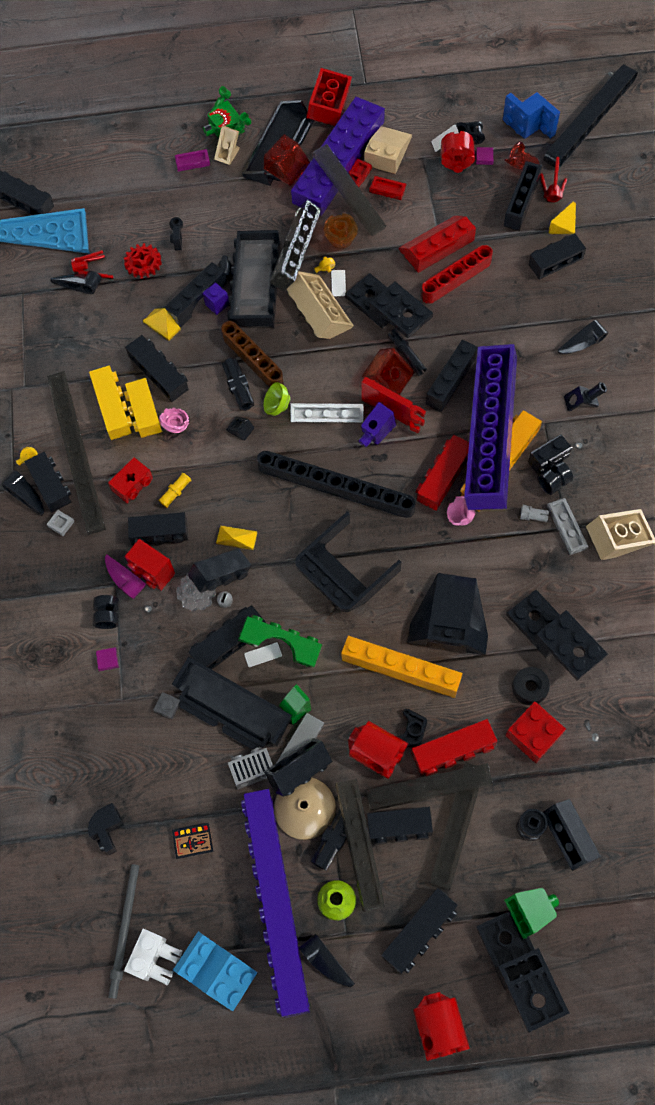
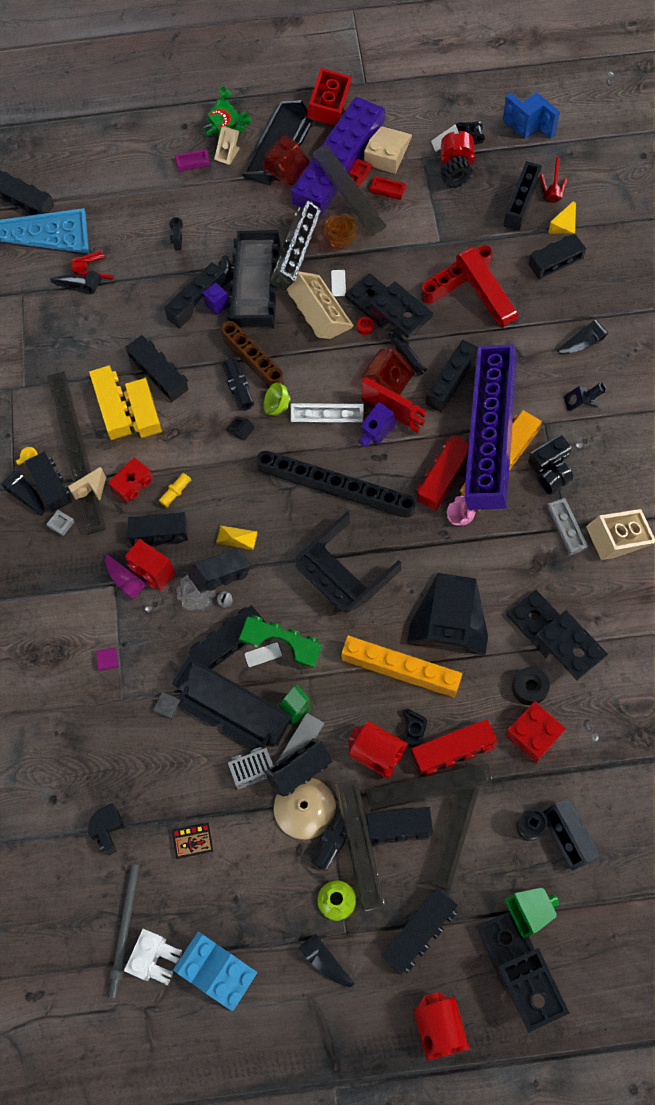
(92, 482): none -> tan slope
(105, 612): black wheel -> none
(142, 261): red gear -> none
(162, 323): yellow slope -> none
(174, 420): bright pink hair -> none
(276, 903): dark purple brick -> none
(325, 265): yellow piece -> none
(365, 325): none -> red tile
(438, 242): red slope -> none
(456, 172): none -> black tyre
(484, 155): magenta tile -> none
(487, 287): none -> red beam
(520, 157): clear red piece -> none
(528, 513): light grey pin -> none
(591, 115): black beam -> none

